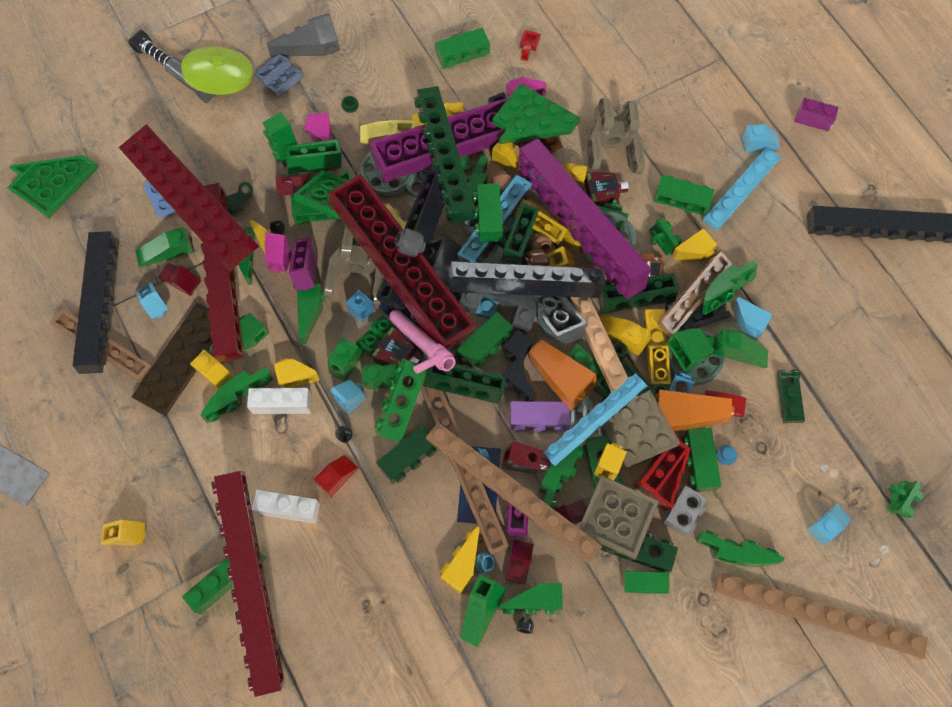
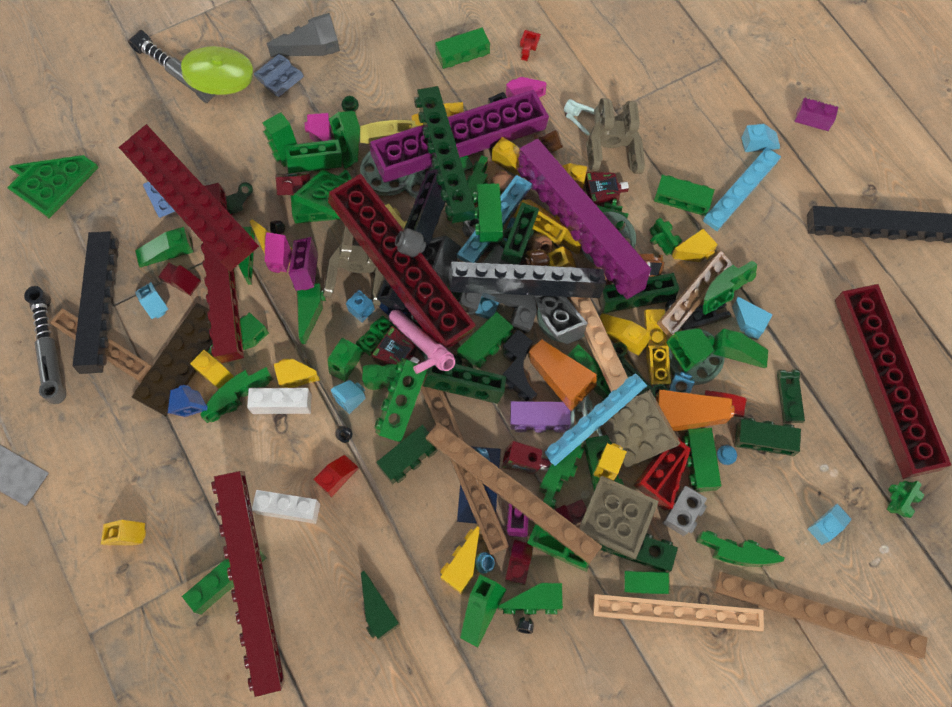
(45, 347): none -> piece
(186, 402): none -> blue slope
(347, 131): none -> green slope
(377, 613): none -> dark green slope
(532, 116): green wing -> none
(548, 544): none -> green slope
(573, 109): none -> light aqua plant
(678, 613): none -> light nougat plate
(768, 437): none -> dark green brick
(892, 382): none -> dark red brick

